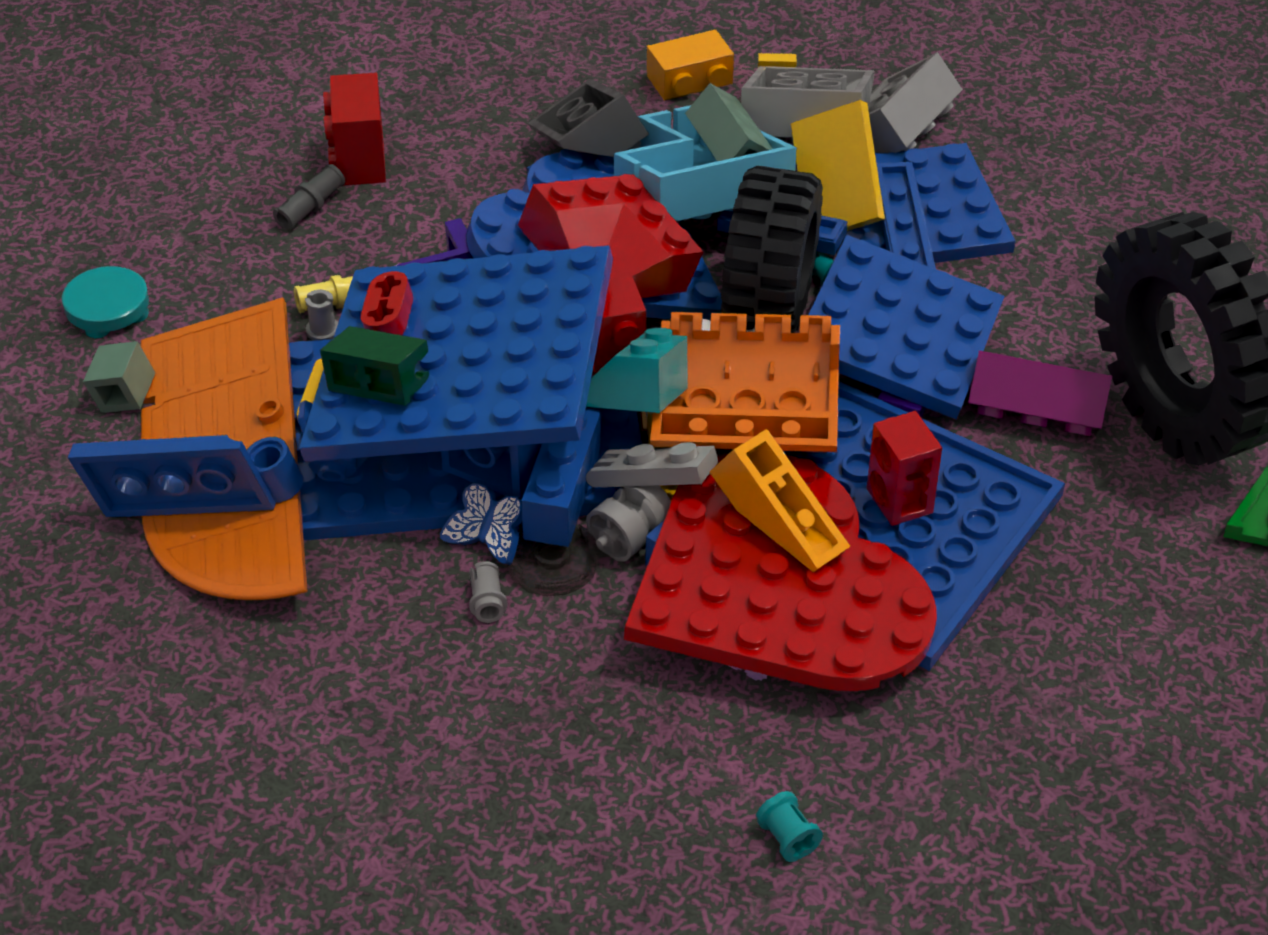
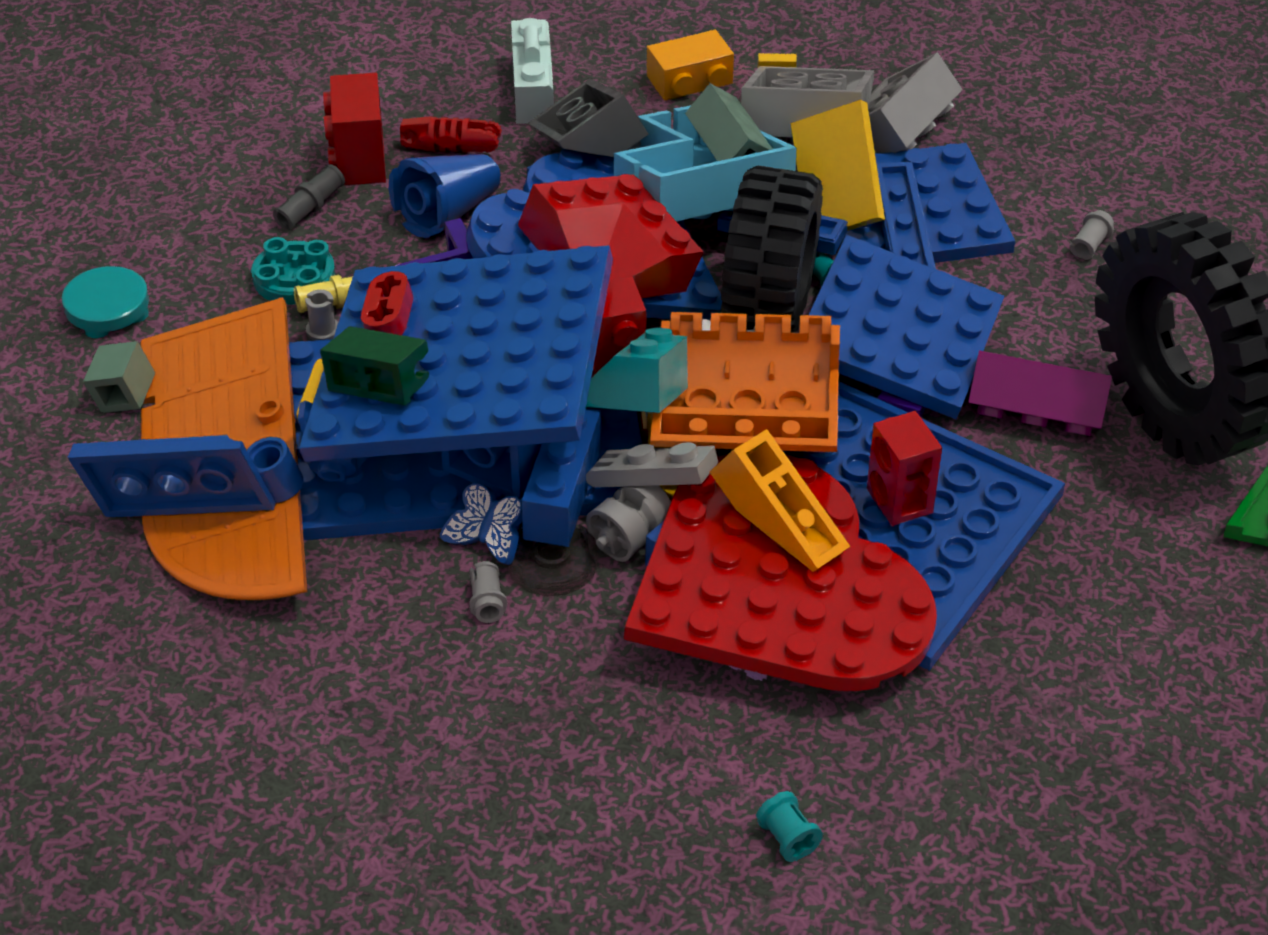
(290, 265): none -> teal tile
(440, 188): none -> blue cone
(450, 134): none -> red hinge
(531, 68): none -> light aqua piece
(1095, 229): none -> light grey pin

